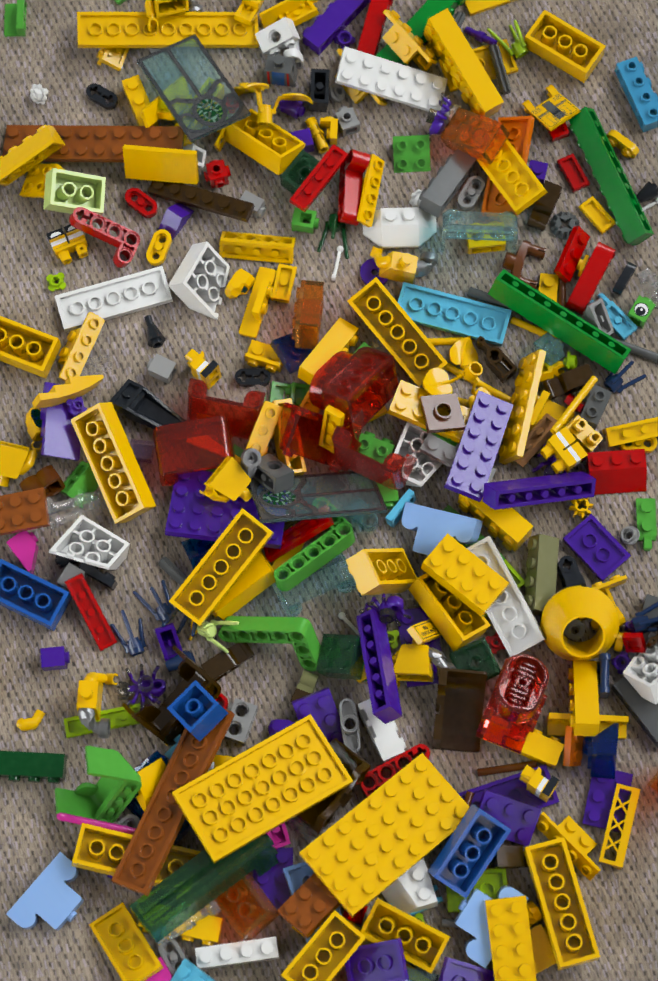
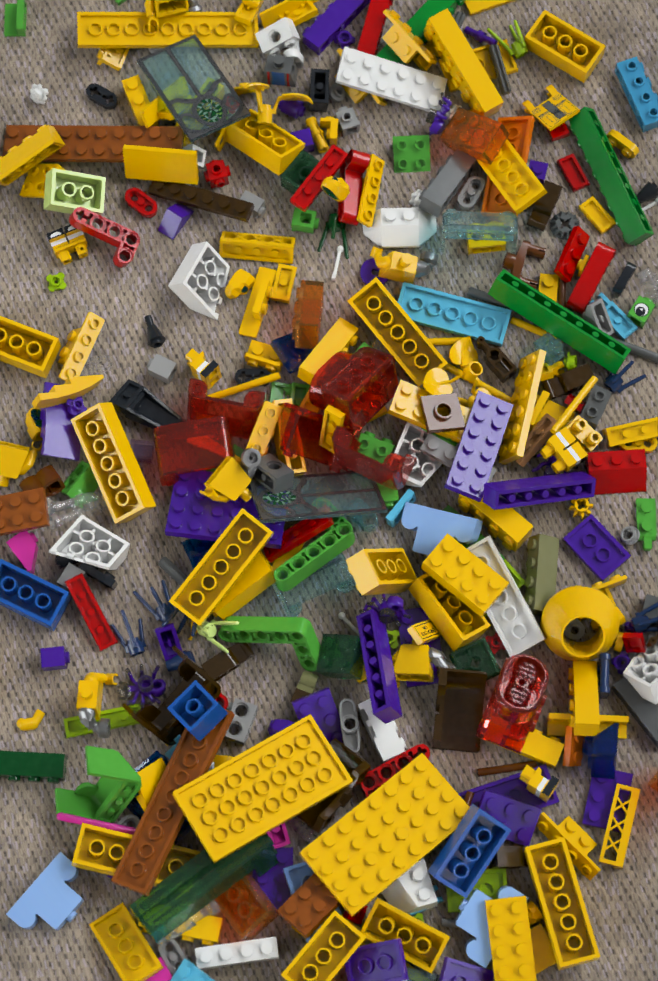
(114, 297): white plate -> none
(159, 248): yellow plate -> none
(245, 386): none -> yellow bar
(335, 188): none -> yellow rock
(570, 576): black piece -> none

